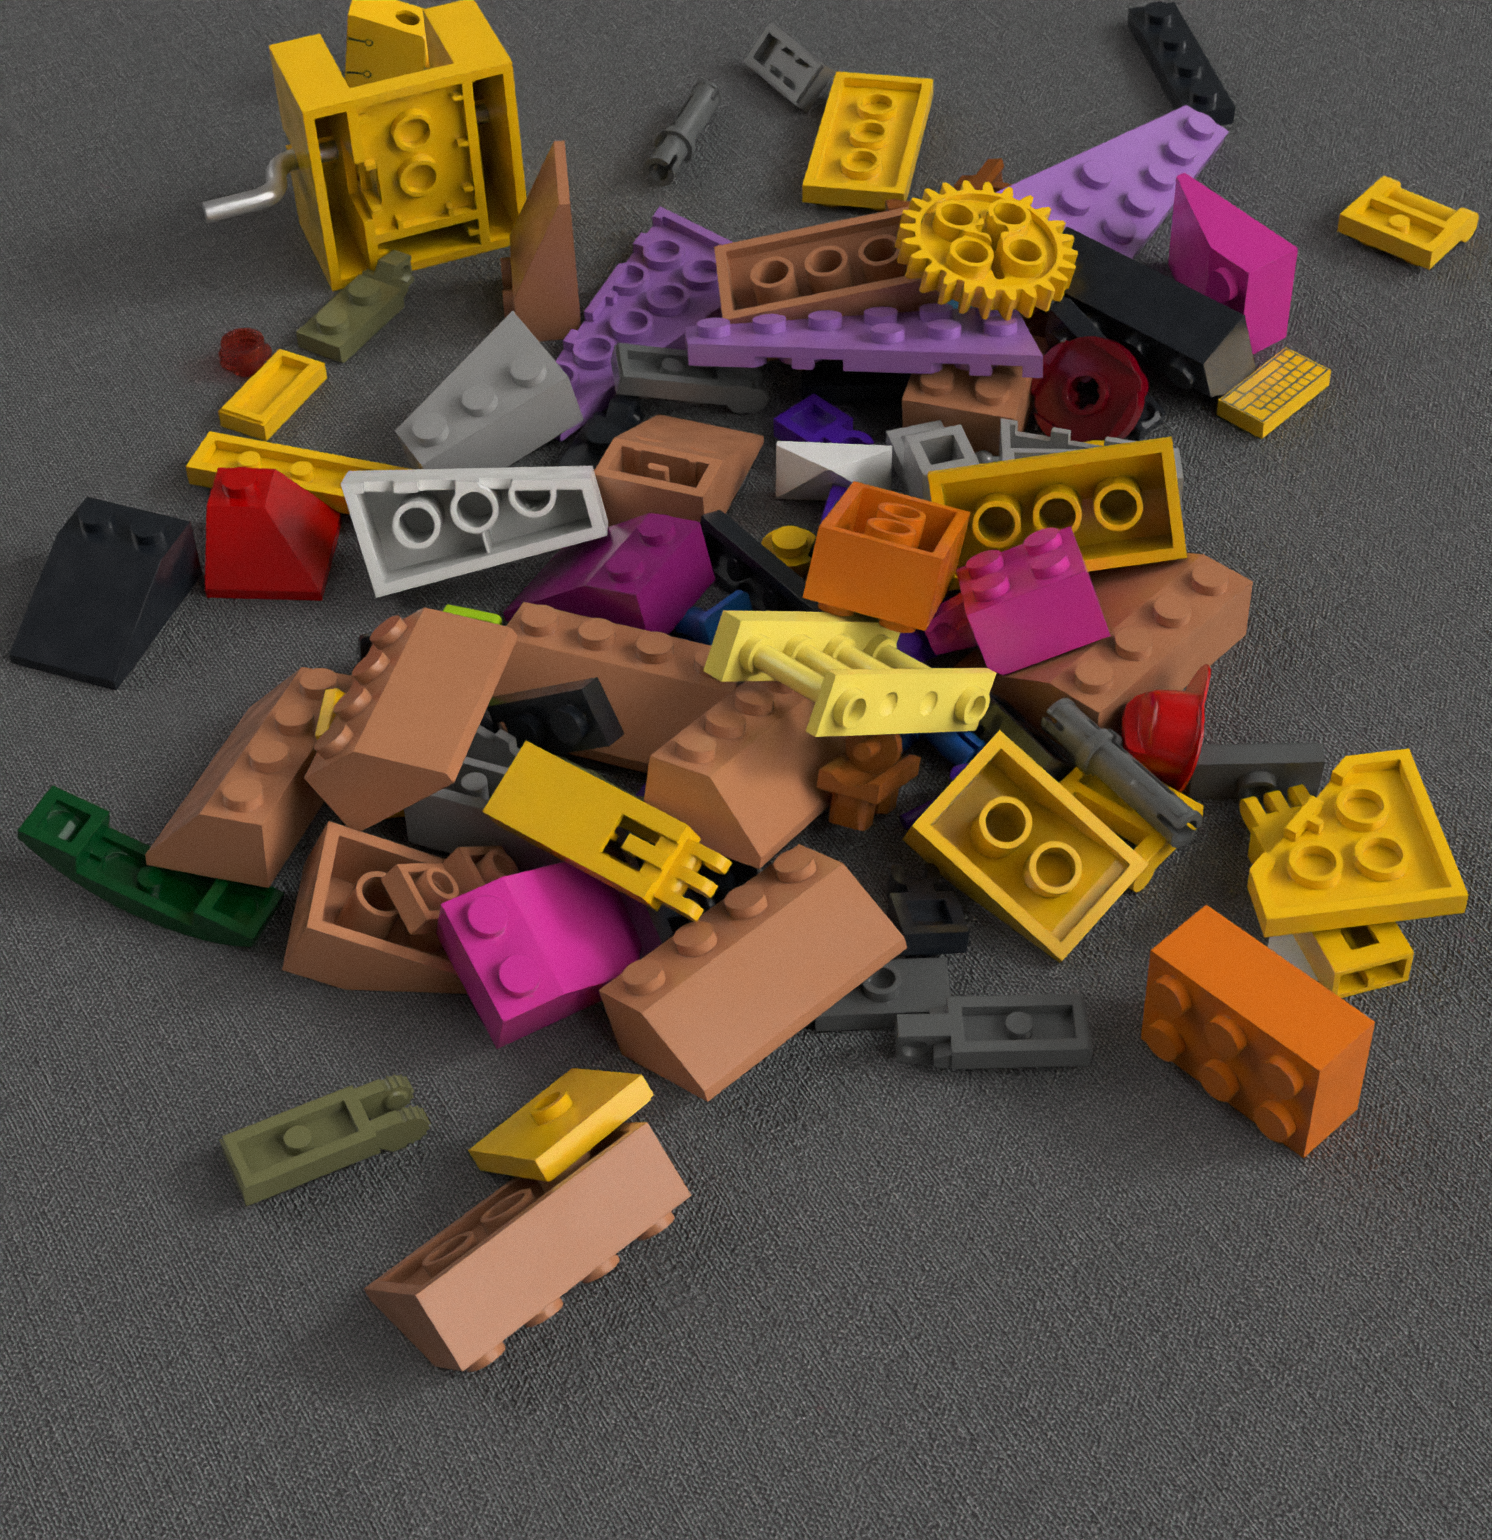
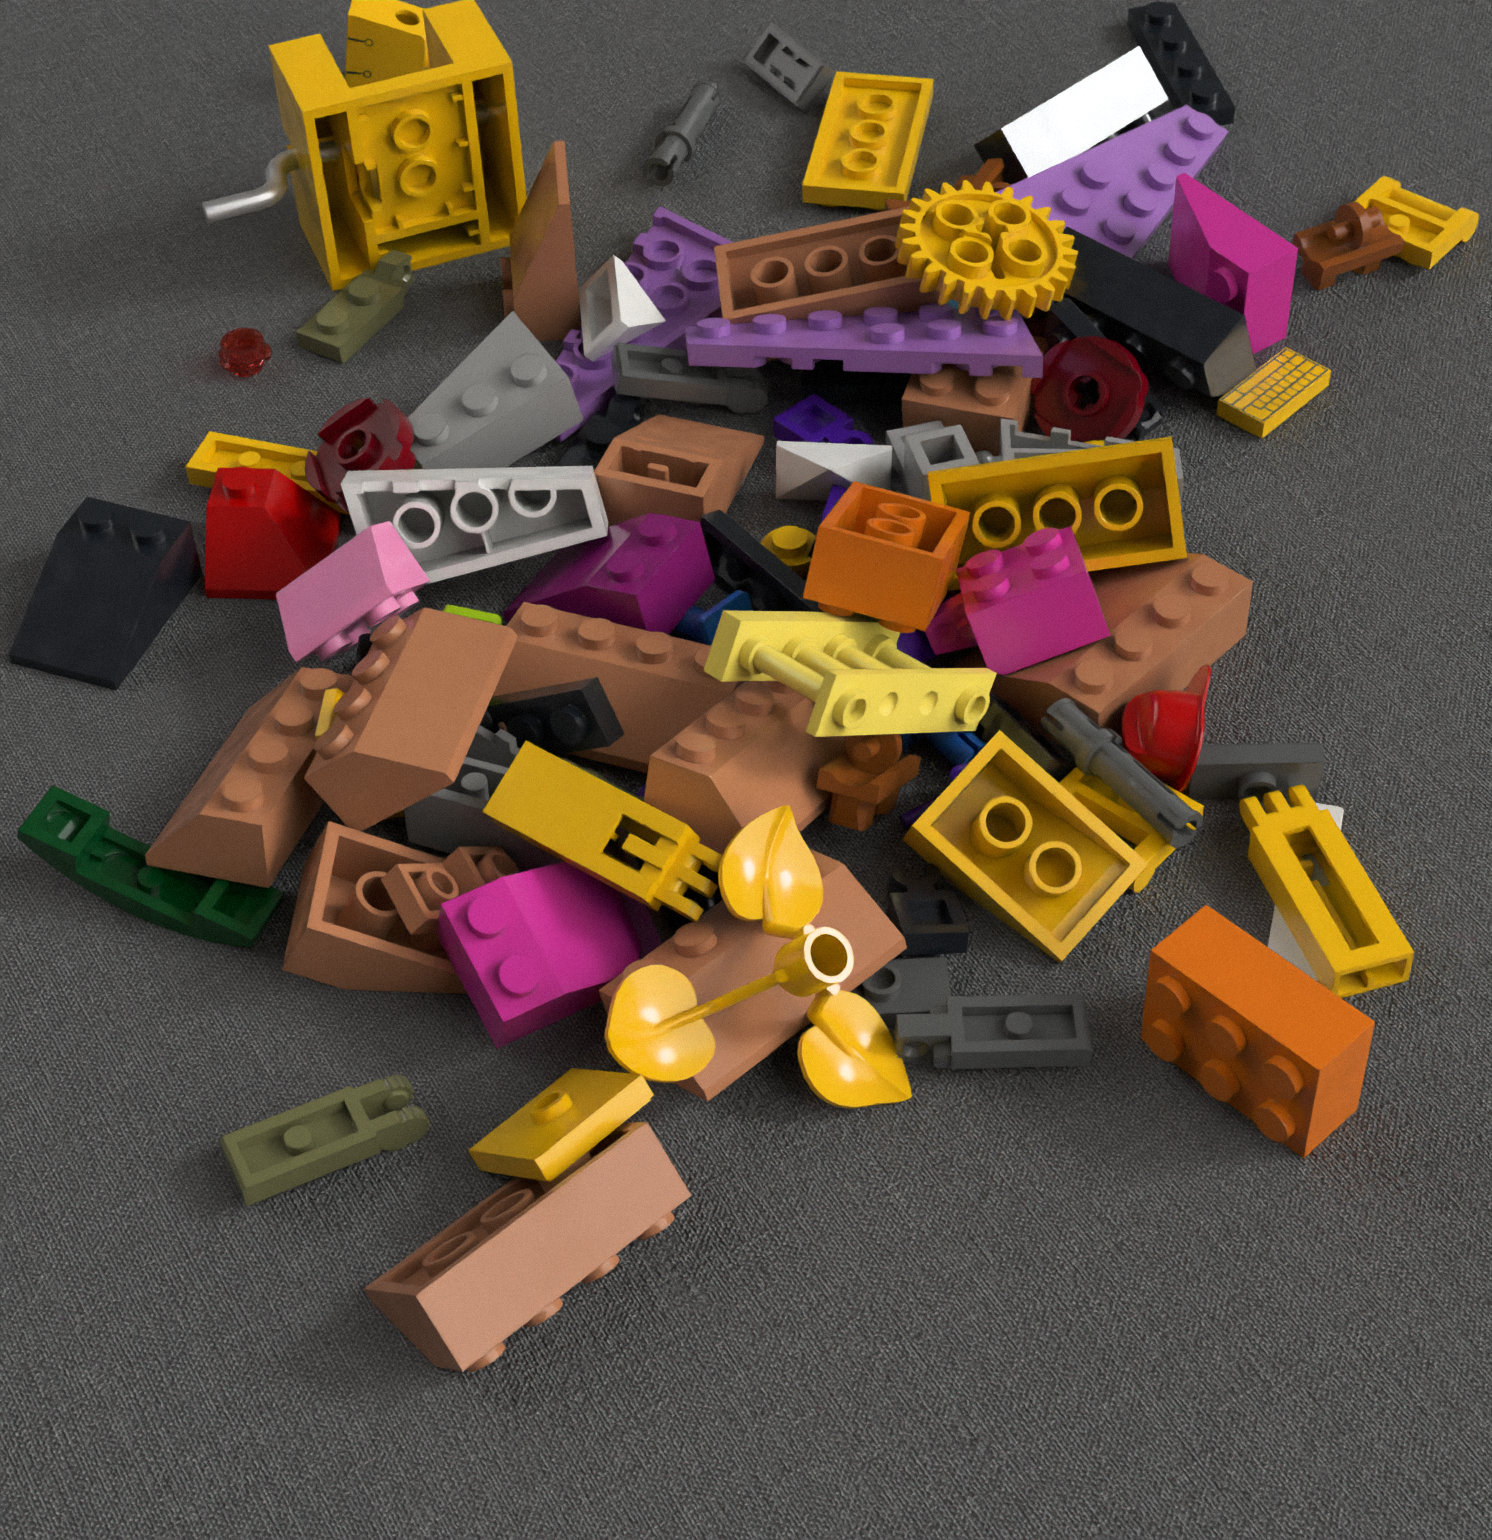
(272, 394): yellow tile -> none
(347, 591): none -> bright pink slope
(377, 427): none -> dark red plate
(614, 309): none -> white slope
(773, 879): none -> yellow plant
(1077, 118): none -> wedge
(1350, 242): none -> dark orange hips
(1359, 854): yellow plate -> none

